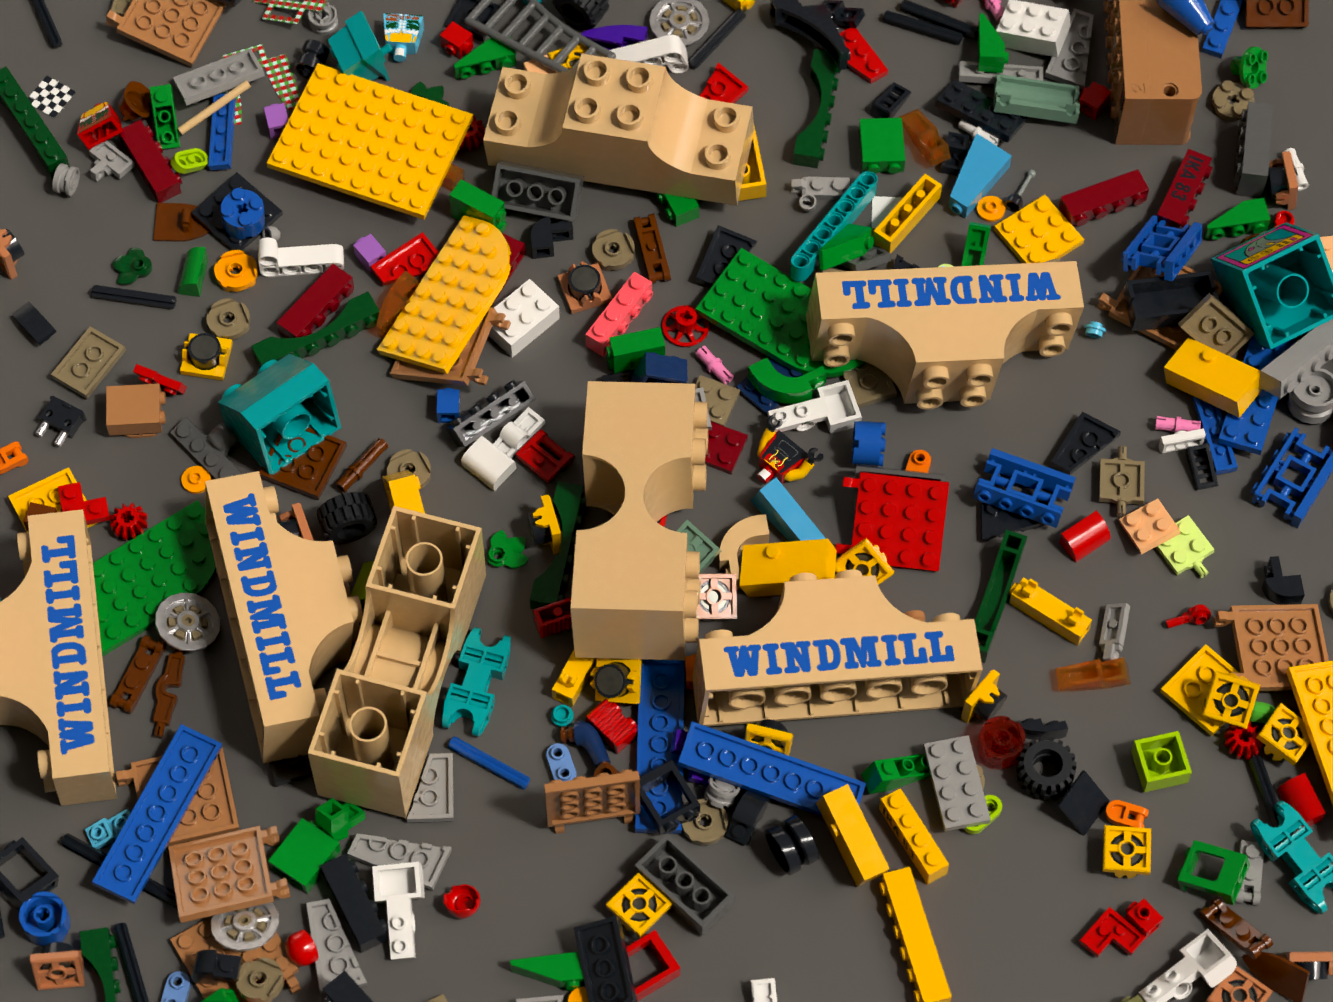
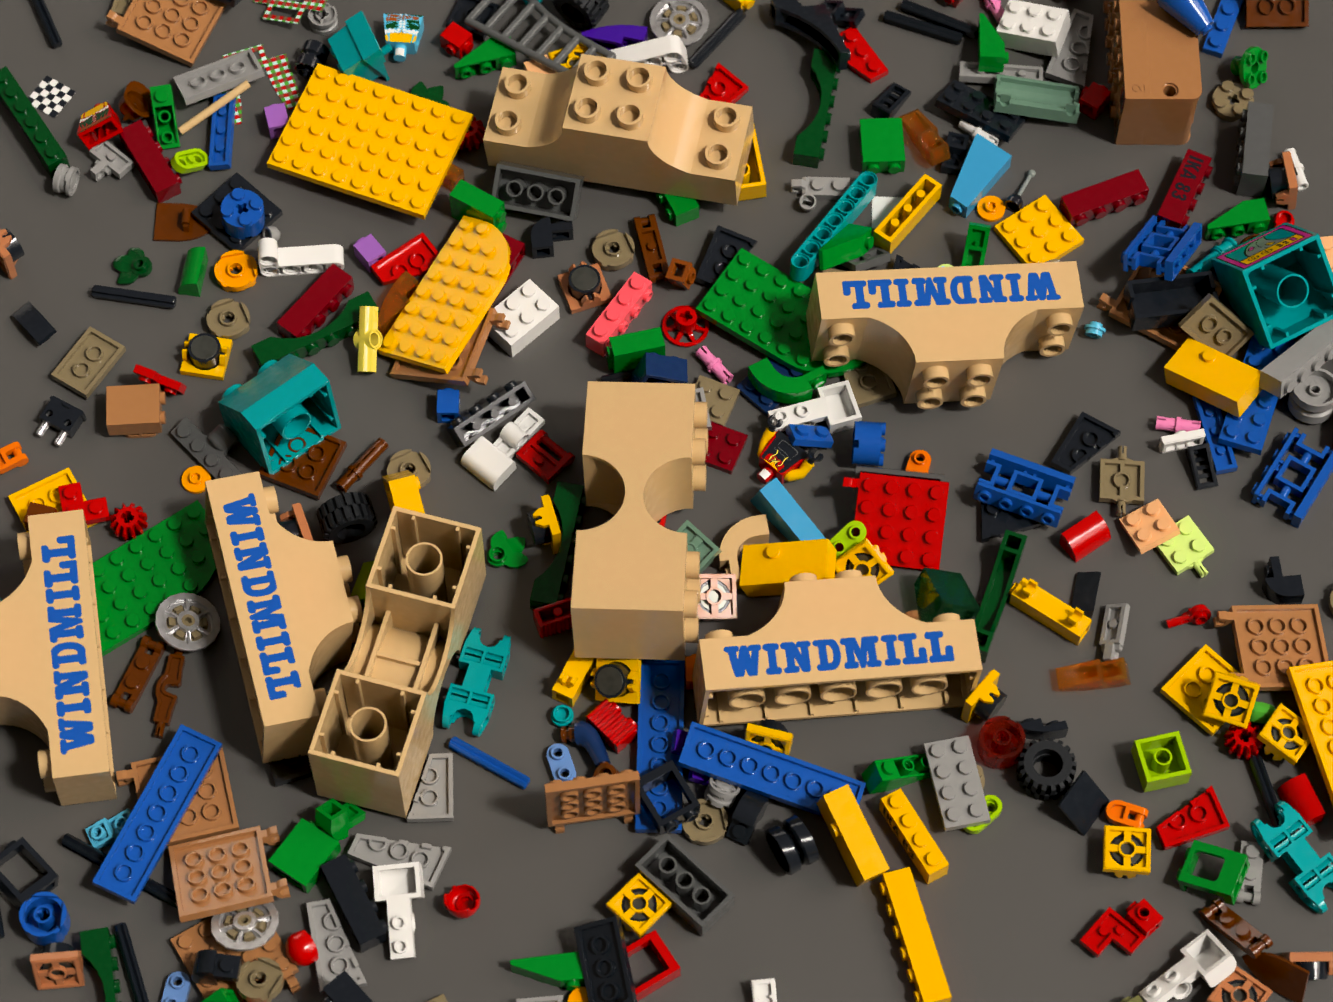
(367, 339): none -> light yellow piece
(685, 275): none -> dark orange brick
(809, 436): none -> blue plate
(846, 538): none -> lime plate
(943, 593): none -> clear green slope
(1086, 592): none -> black slope
(1195, 821): none -> red wing
(1206, 263): none -> teal pin

